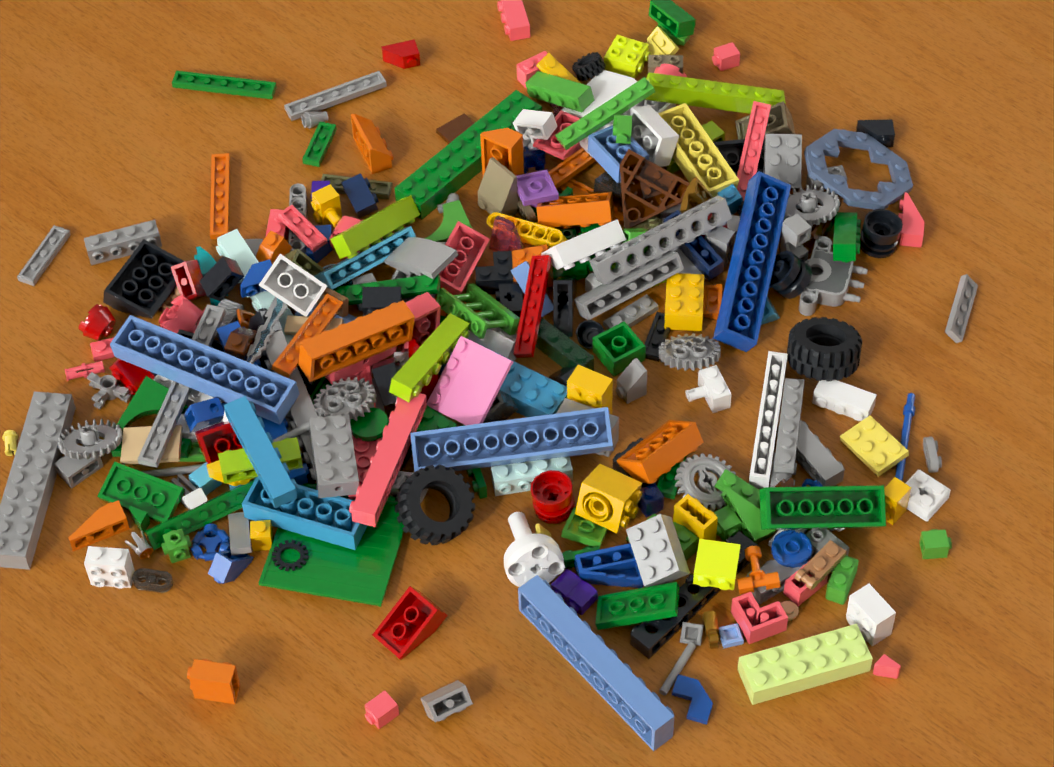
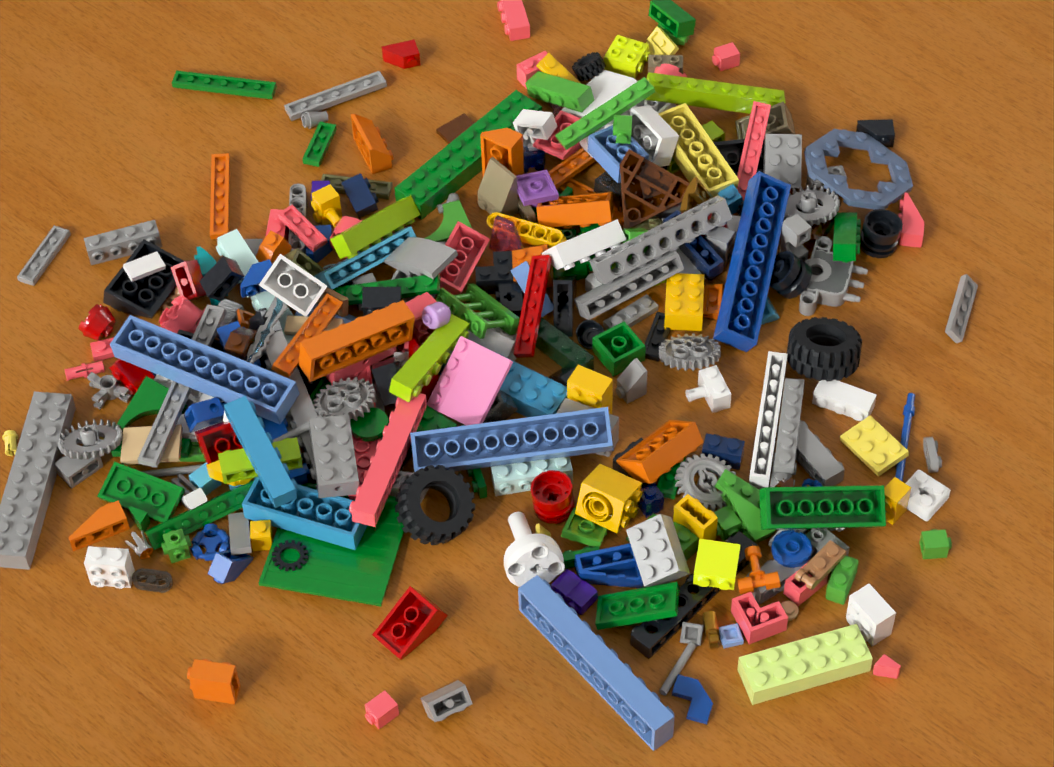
(144, 266): none -> white tile
(436, 315): none -> lavender head
(725, 448): none -> dark blue brick

